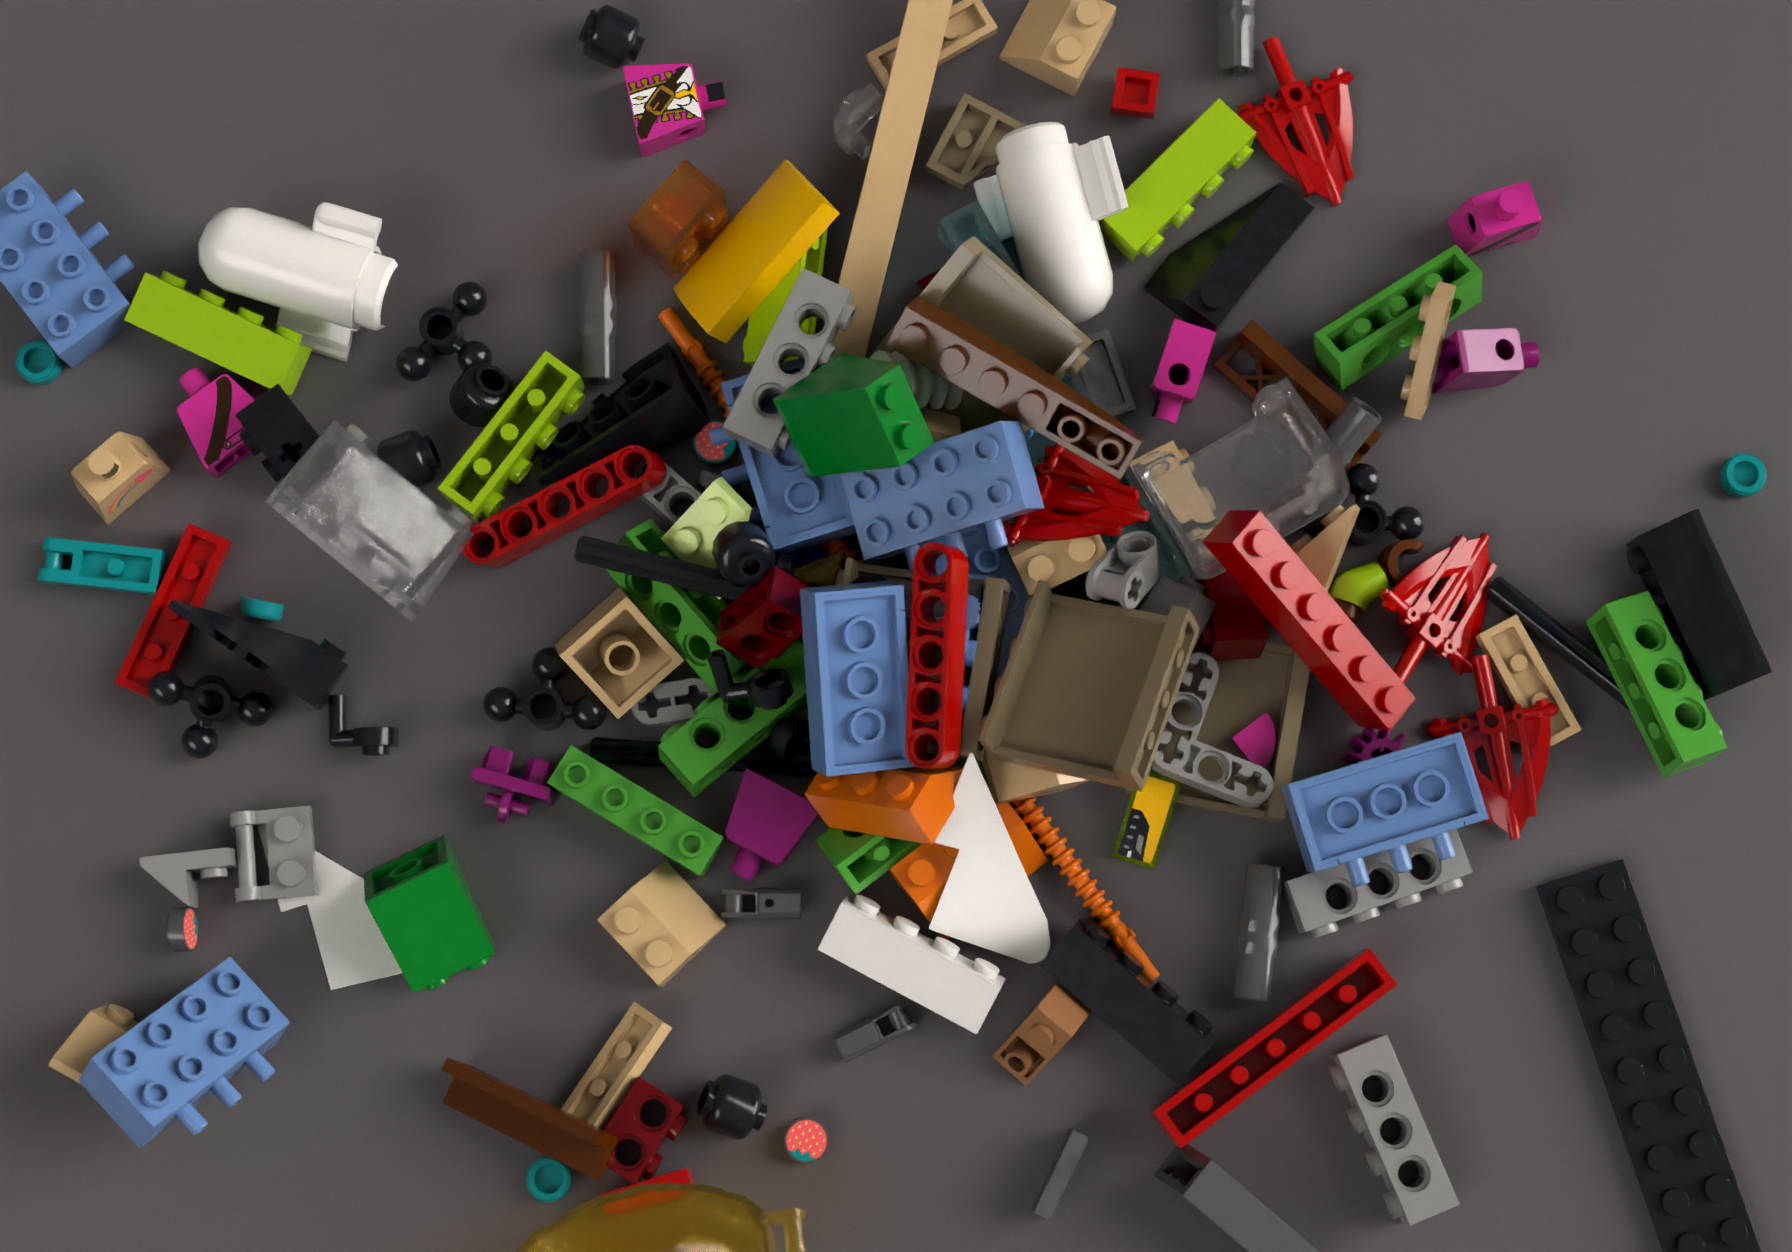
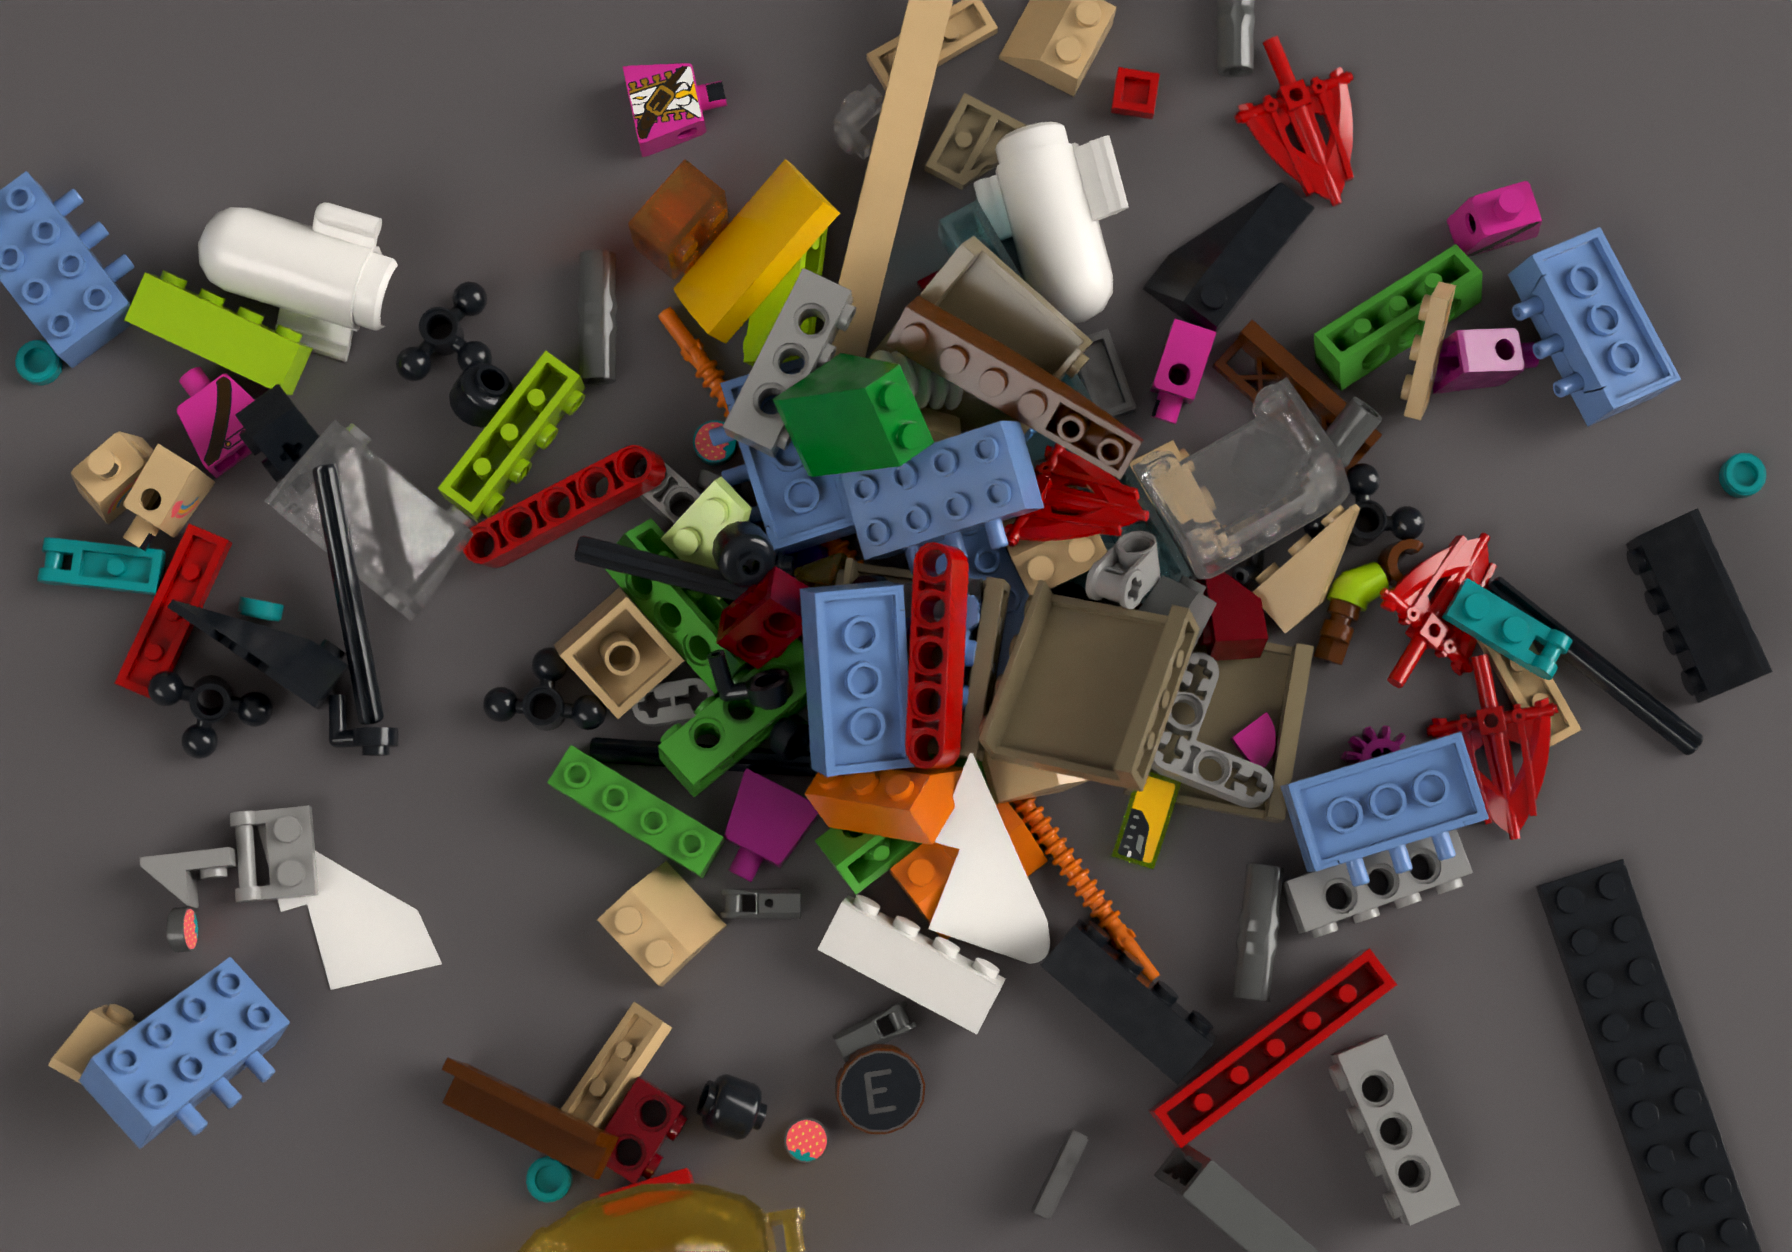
(172, 485): none -> tan torso
(348, 593): none -> black axle
(411, 456): black head -> none
(428, 915): green slope -> none
(495, 773): magenta hips -> none
(611, 37): black head -> none
(649, 410): black wedge -> none
(880, 1089): none -> black tile
(1042, 1033): medium nougat slope -> none
(1178, 179): lime brick -> none
(1309, 619): brick -> none
(1506, 629): none -> teal plate
(1592, 327): none -> medium blue piece
(1655, 706): bright green brick -> none

